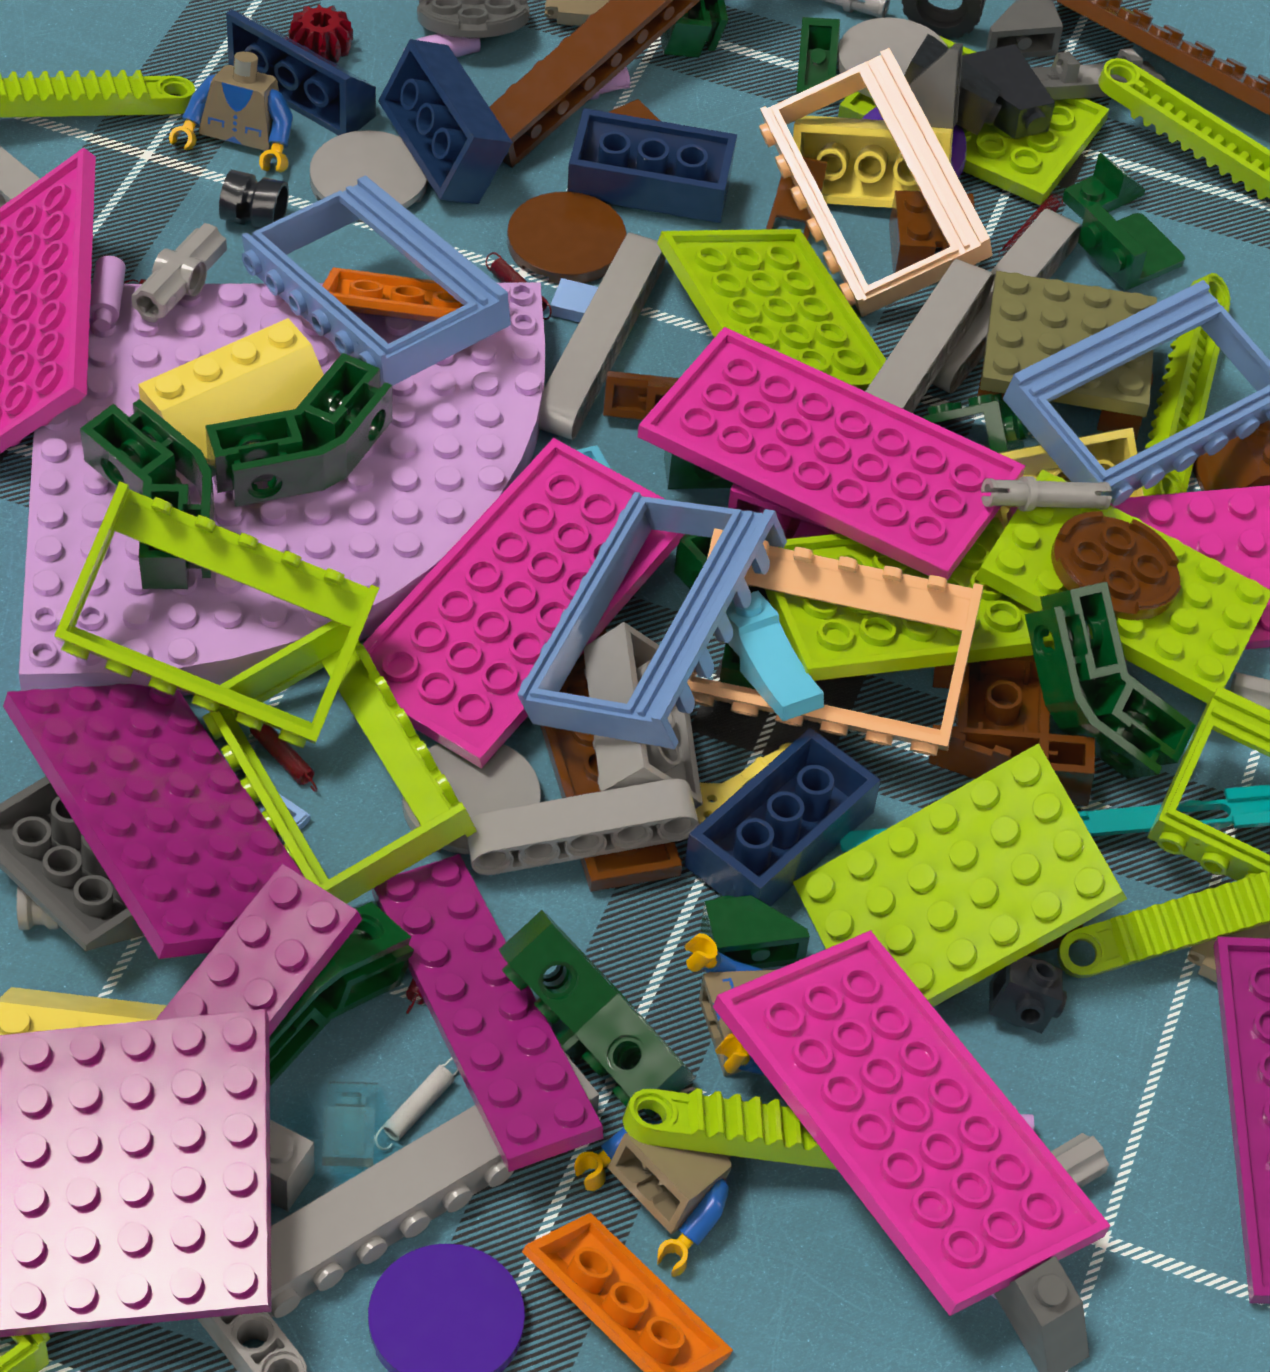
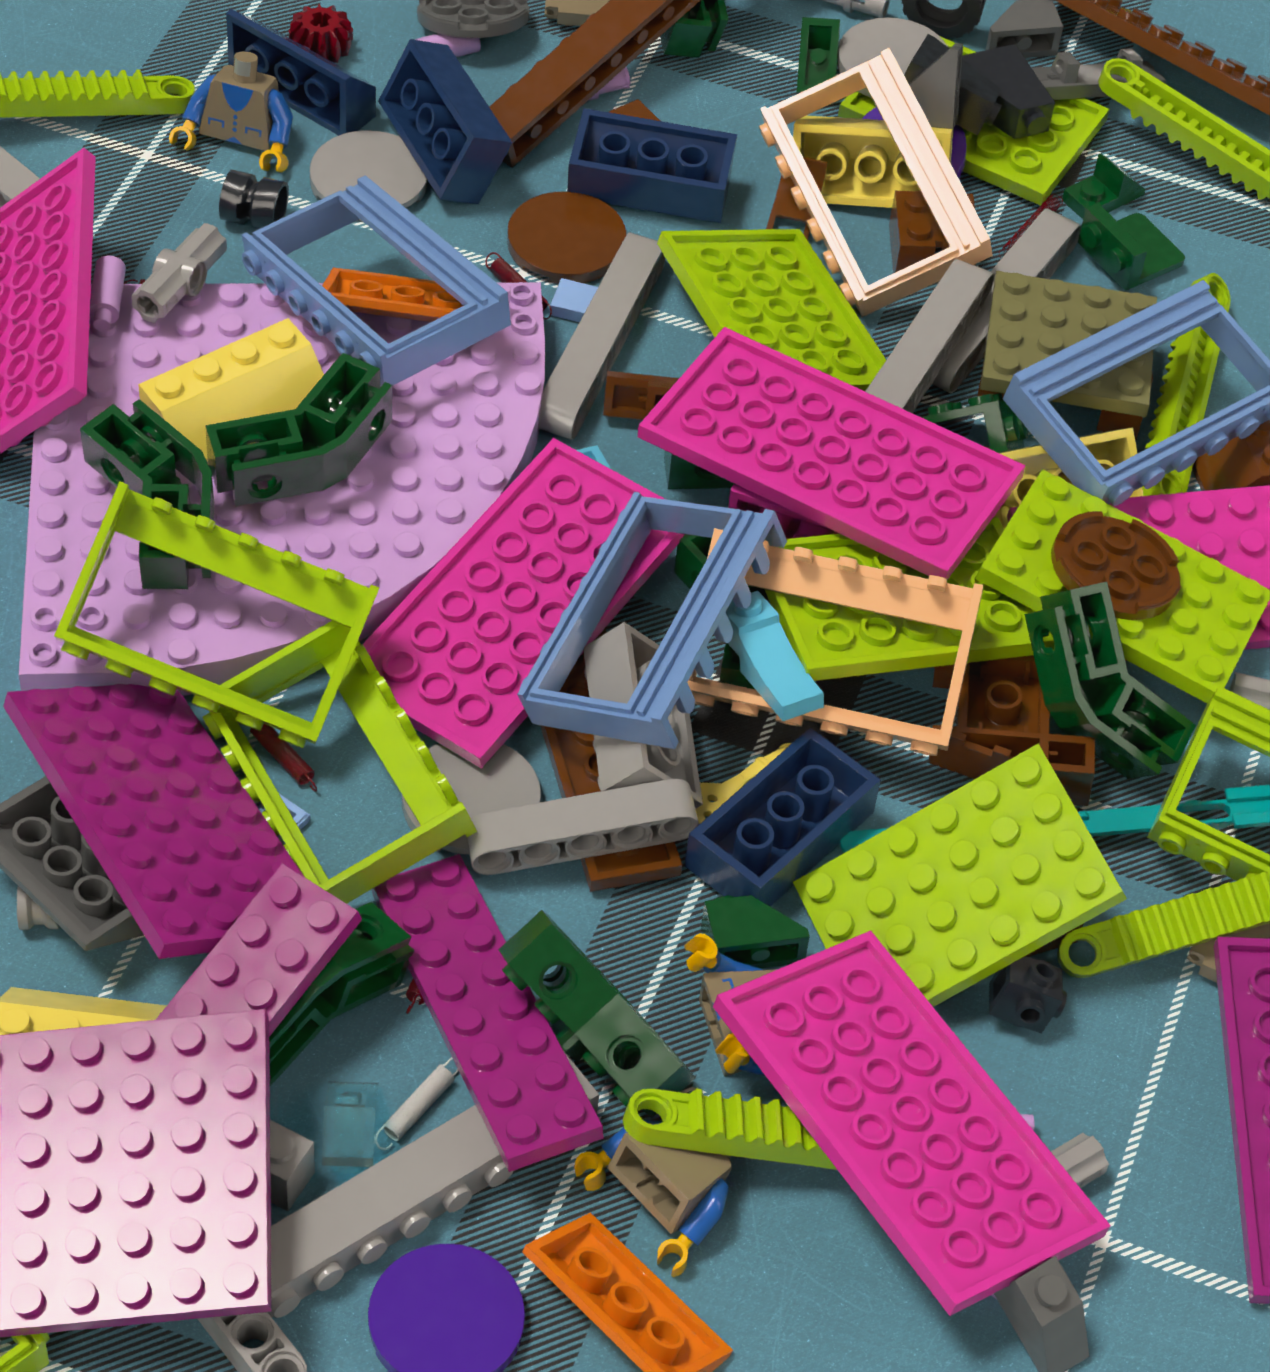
(1029, 493): light grey pin -> none

